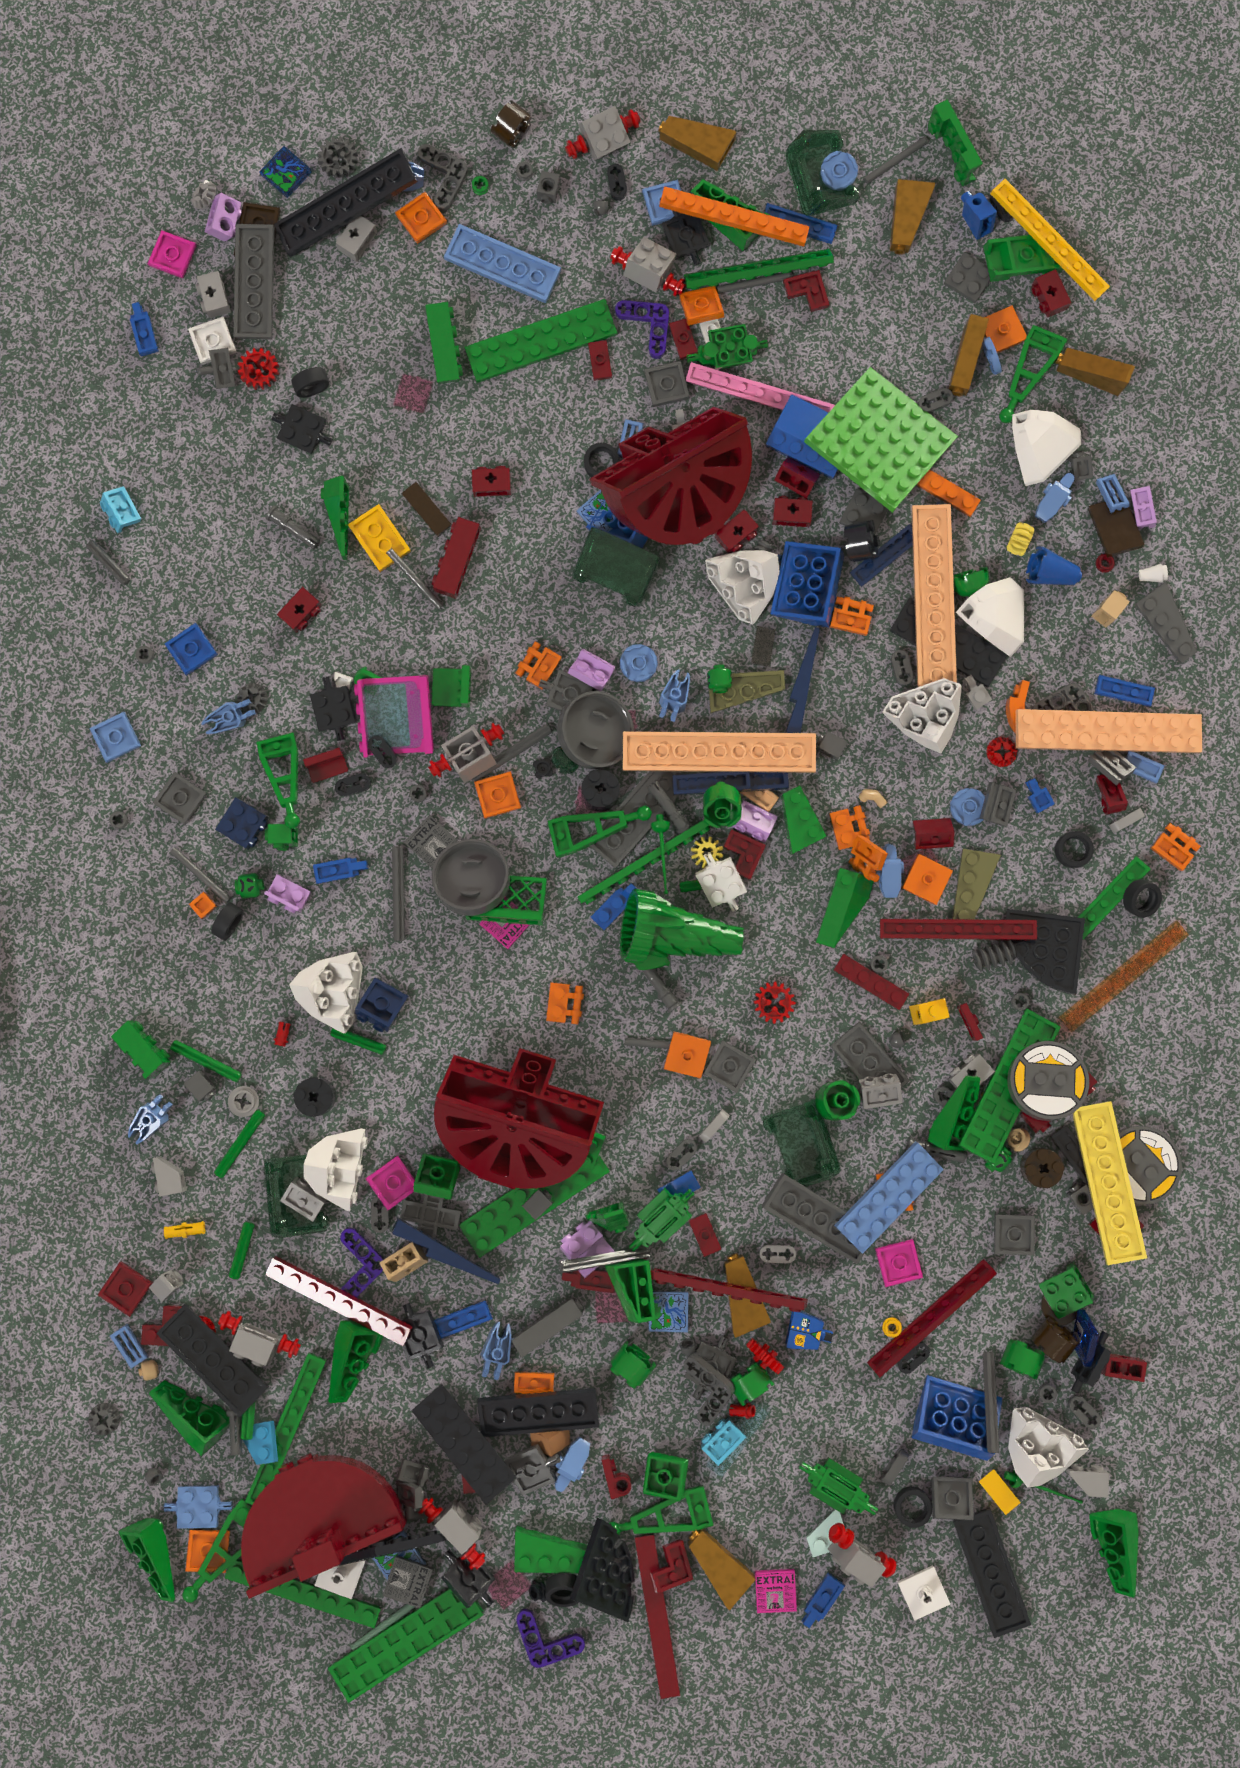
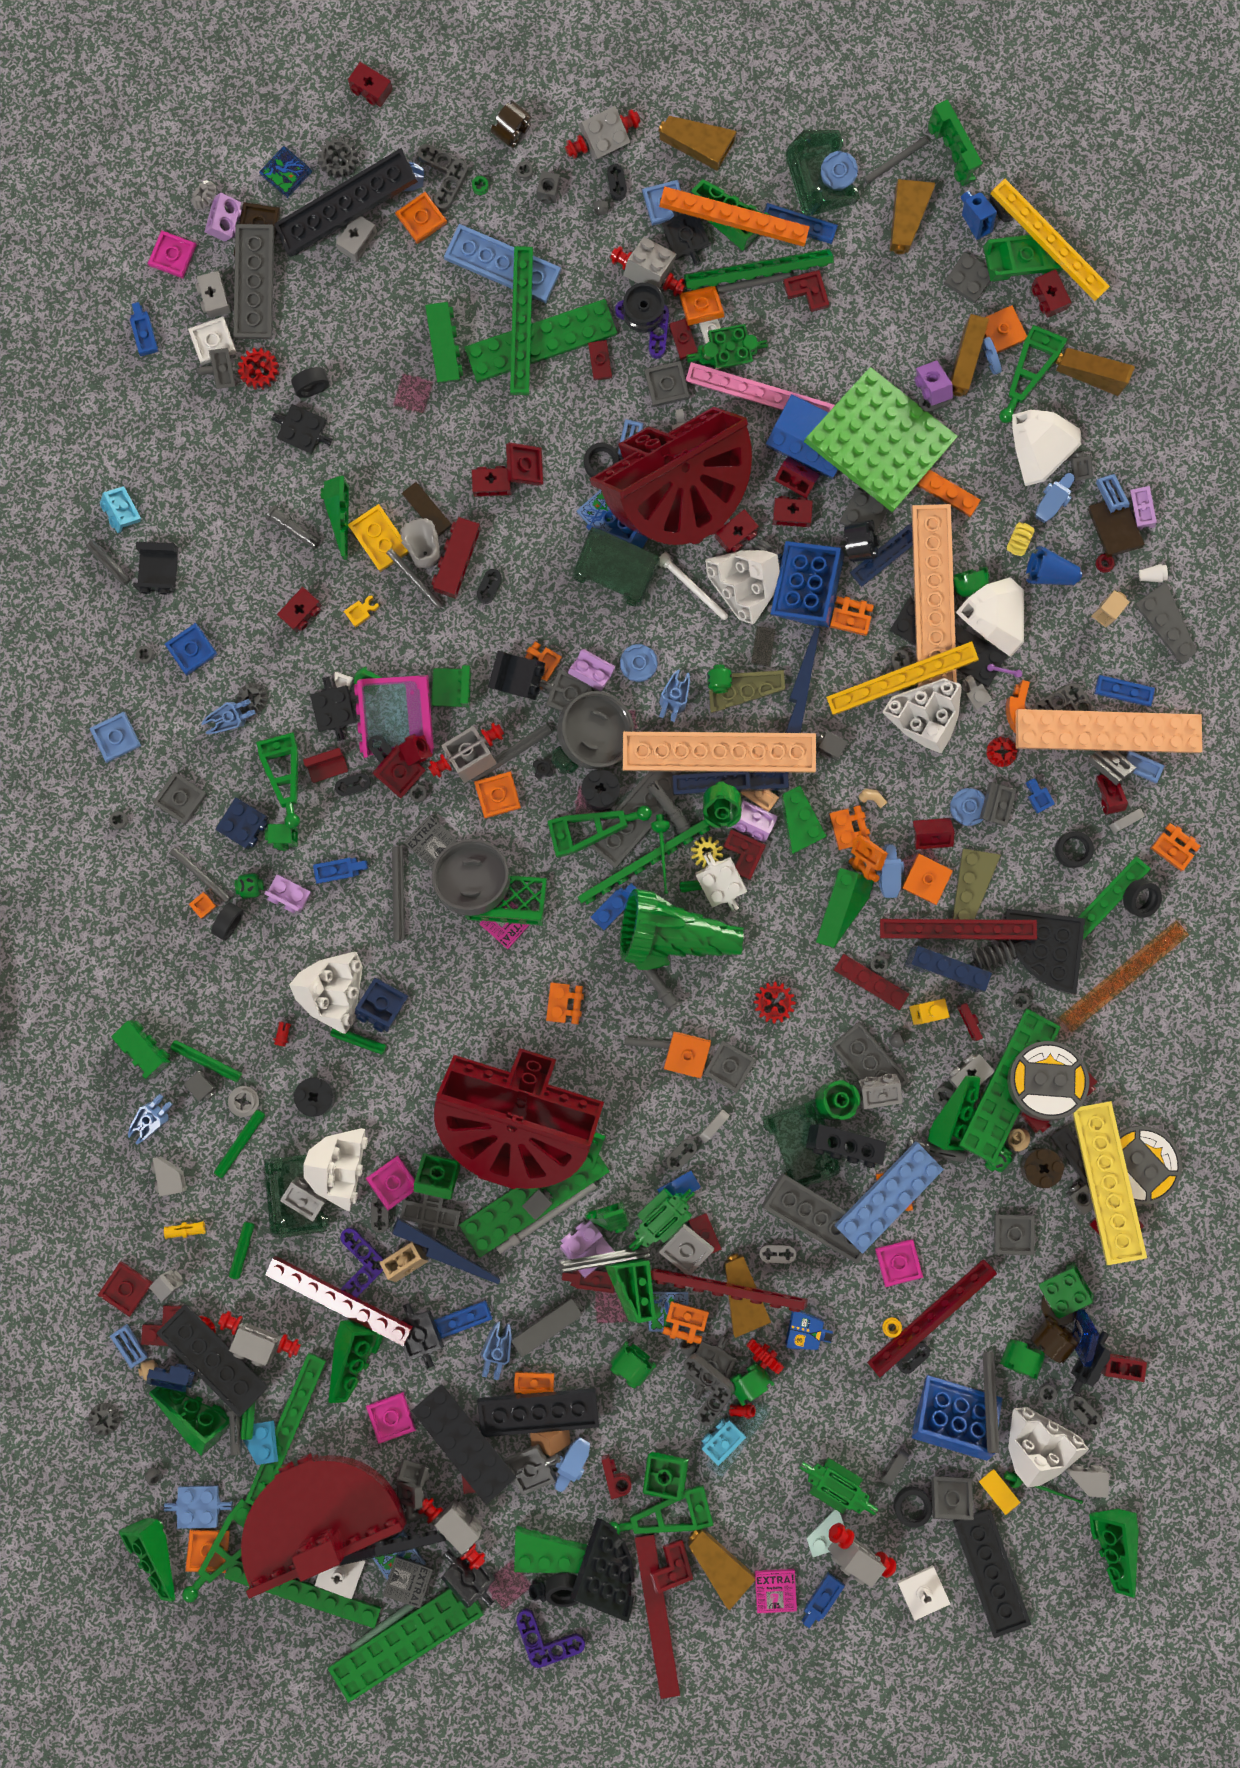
(157, 567): none -> black panel
(177, 1379): none -> dark blue plate
(359, 613): none -> yellow plate
(370, 84): none -> dark red brick
(391, 1417): none -> dark pink tile
(396, 773): none -> dark red plate
(415, 749): none -> dark red brick
(420, 537): none -> light grey piece
(493, 588): none -> black beam
(515, 1239): none -> light grey bar
(516, 675): none -> black panel
(521, 320): none -> green plate
(524, 464): none -> dark red plate
(643, 307): none -> black wheel
(667, 562): none -> white piece
(686, 1250): none -> light grey plate
(686, 1316): none -> orange plate
(873, 1149): none -> black brick
(902, 678): none -> yellow plate
(934, 383): none -> medium lavender brick
(965, 974): none -> dark blue arch
(1018, 673): none -> medium lavender hinge

